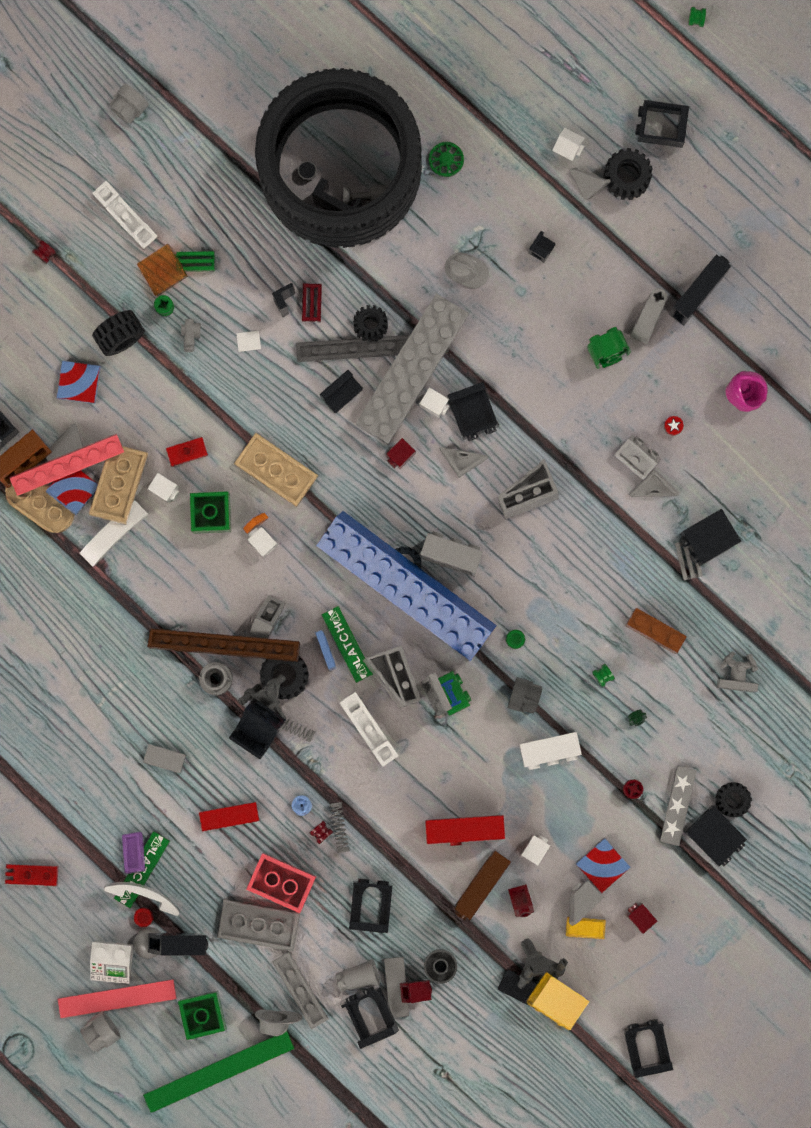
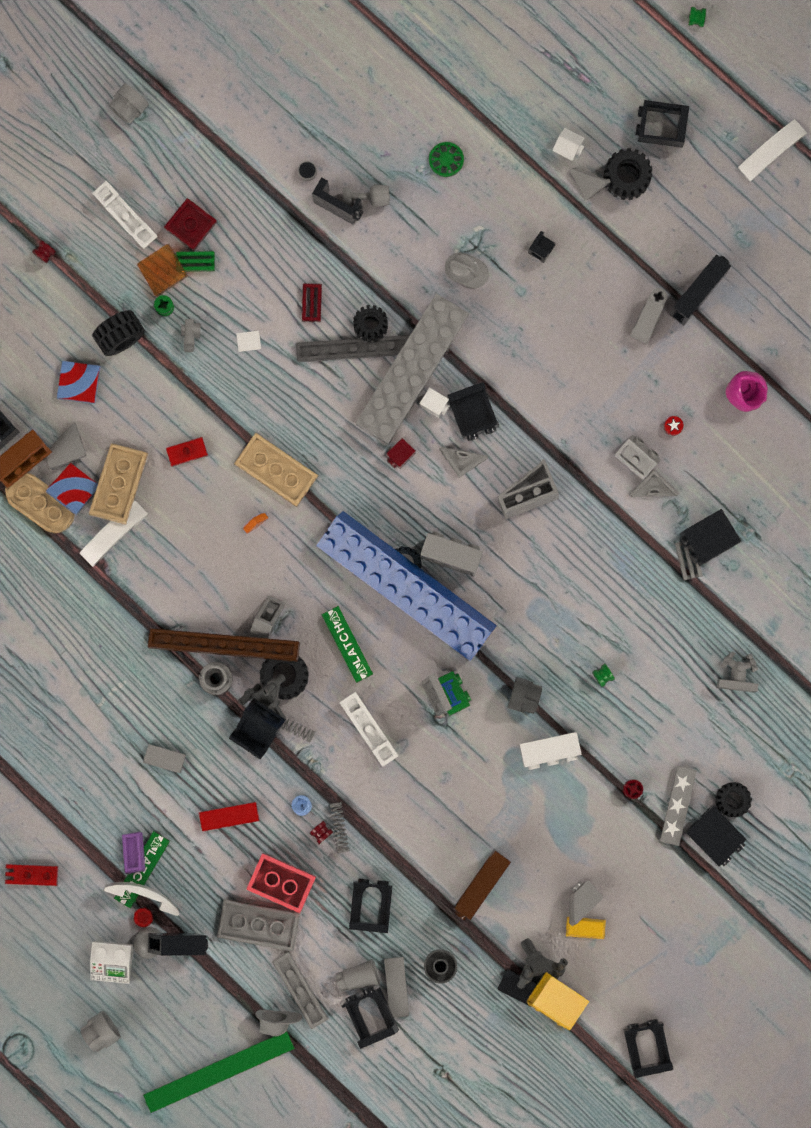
(66, 464): coral plate -> none
(117, 998): coral tile -> none
(164, 488): white brick -> none
(190, 224): none -> dark red plate
(202, 1015): green brick -> none
(210, 512): green brick -> none
(262, 541): white brick -> none
(282, 294): black panel -> none
(326, 650): medium blue tile -> none
(333, 91): black tyre -> none
(341, 391): black panel -> none
(394, 675): light grey wedge -> none
(415, 991): dark red brick -> none
(465, 829): red brick -> none
(515, 639): green tile -> none
(521, 901): dark red bracket -> none
(536, 849): white brick -> none
(603, 865): tile -> none
(608, 348): green brick -> none
(637, 718): dark green plate -> none
(641, 917): dark red brick -> none
(655, 631): dark orange brick -> none
(772, 150): none -> white slope

